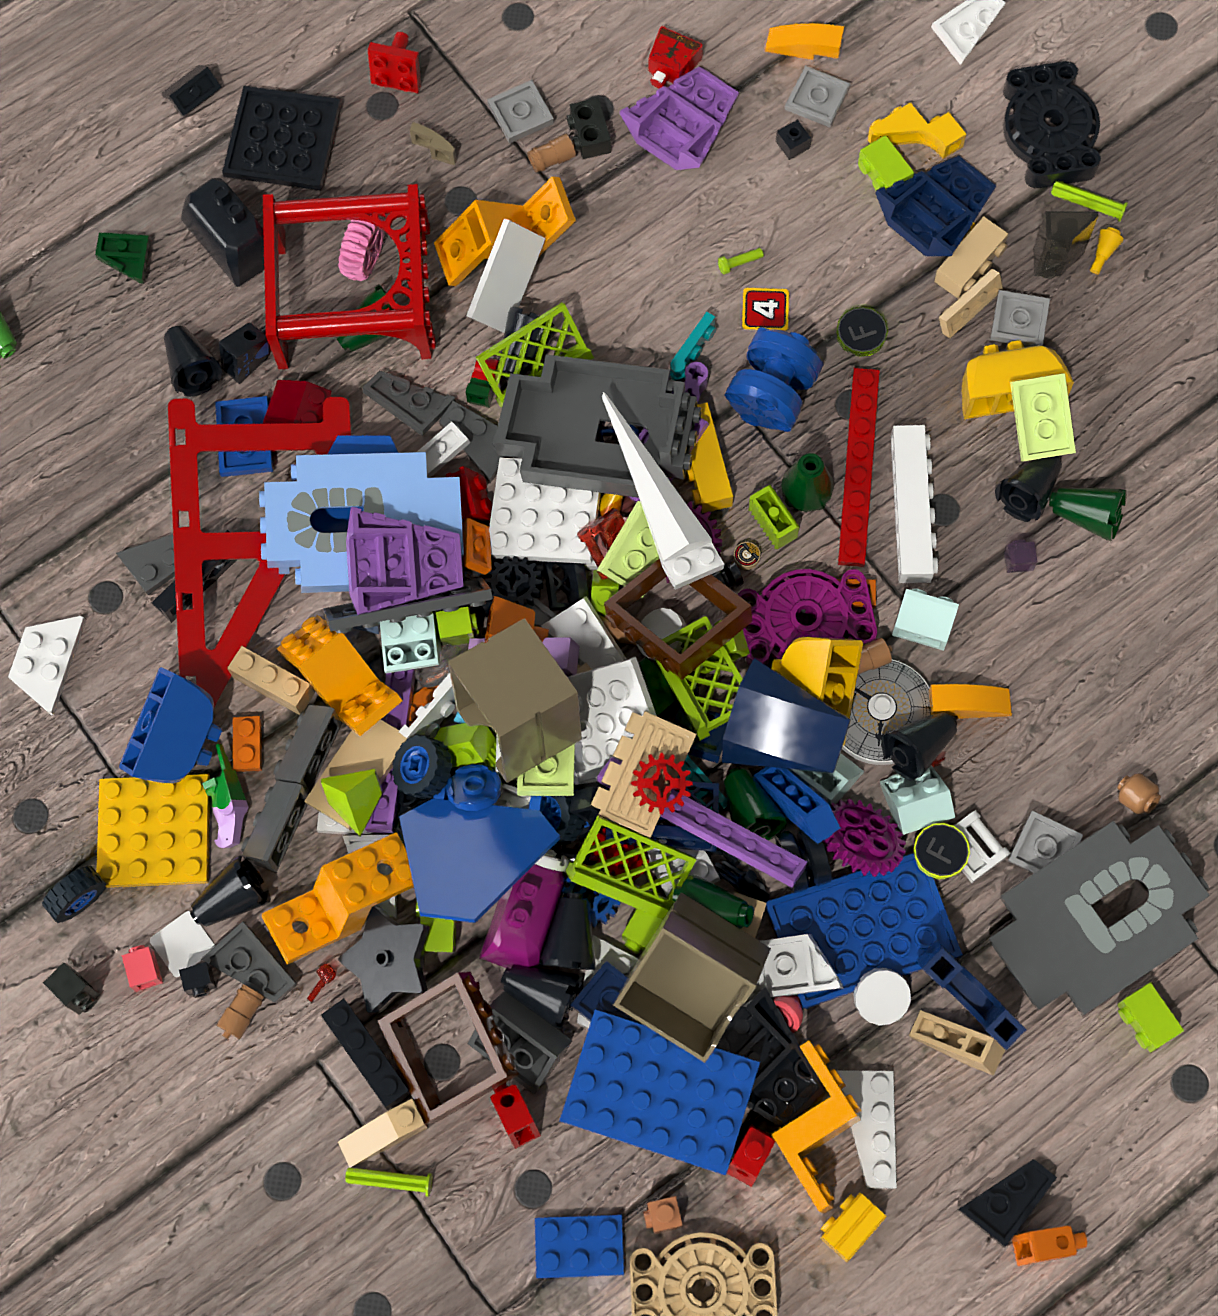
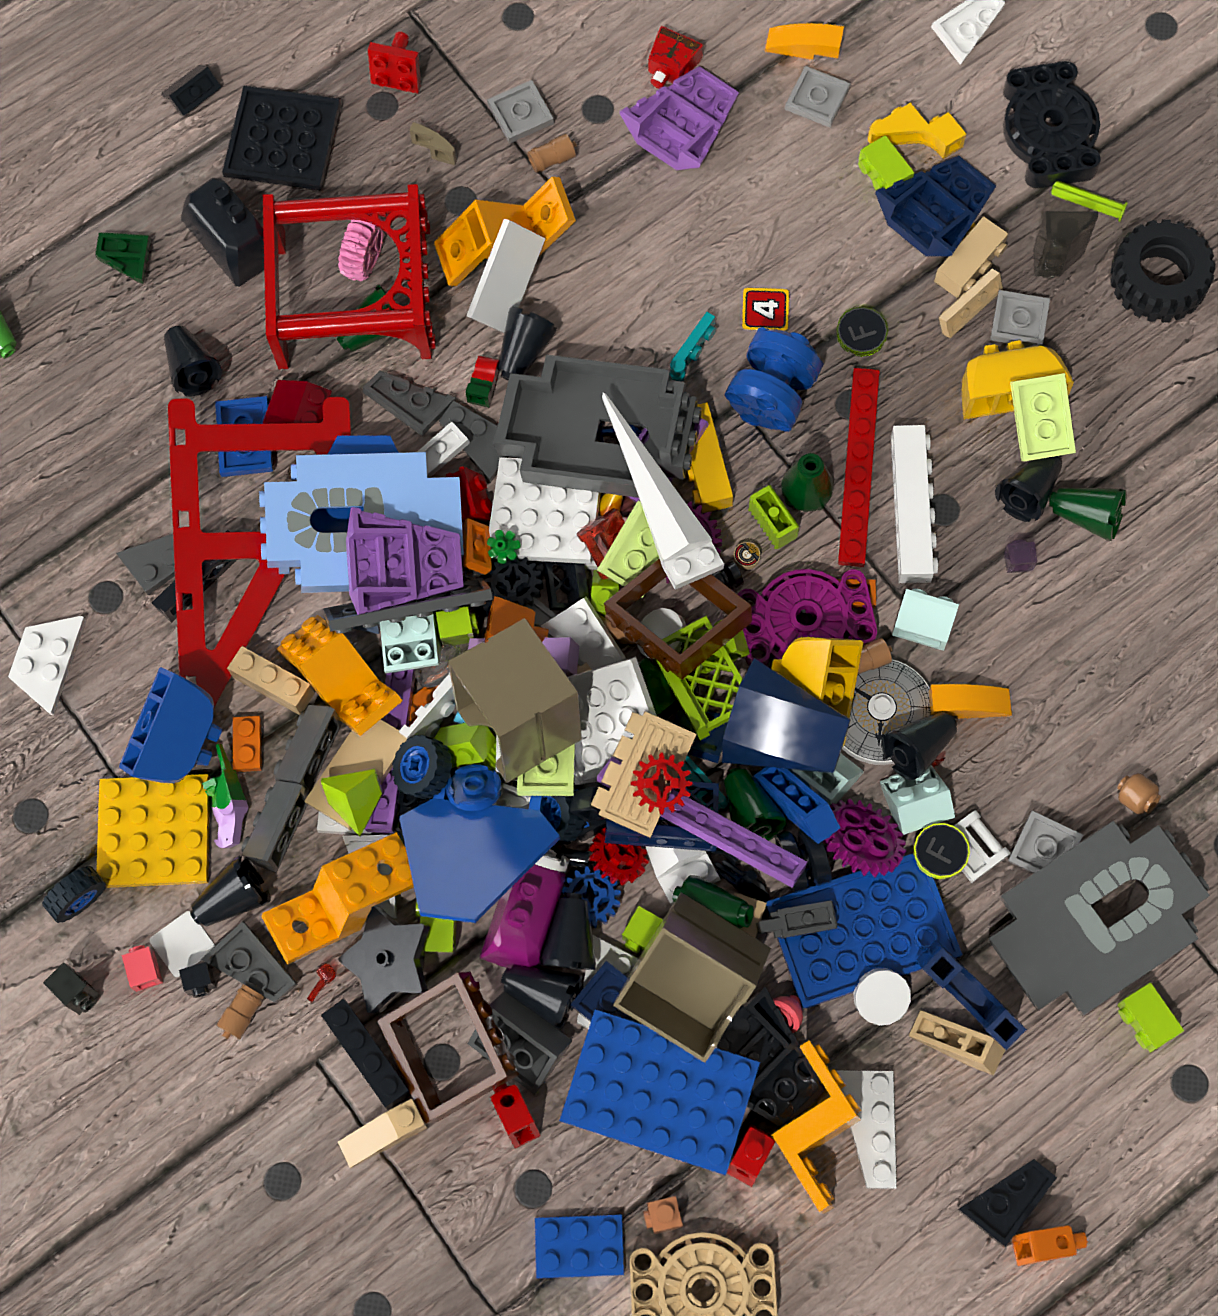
(243, 351): black torso -> none
(390, 1180): lime axle -> none
(508, 547): none -> green plant
(578, 351): lime fence -> none
(593, 128): pearl dark grey brick -> none
(615, 886): lime fence -> none
(694, 386): medium lavender axle -> none
(726, 264): lime piece -> none
(793, 139): black plate -> none
(796, 967): white wing -> none
(799, 920): none -> dark grey hinge
(853, 1226): yellow brick -> none
(1108, 242): yellow cone -> none
(1168, 242): none -> black tyre

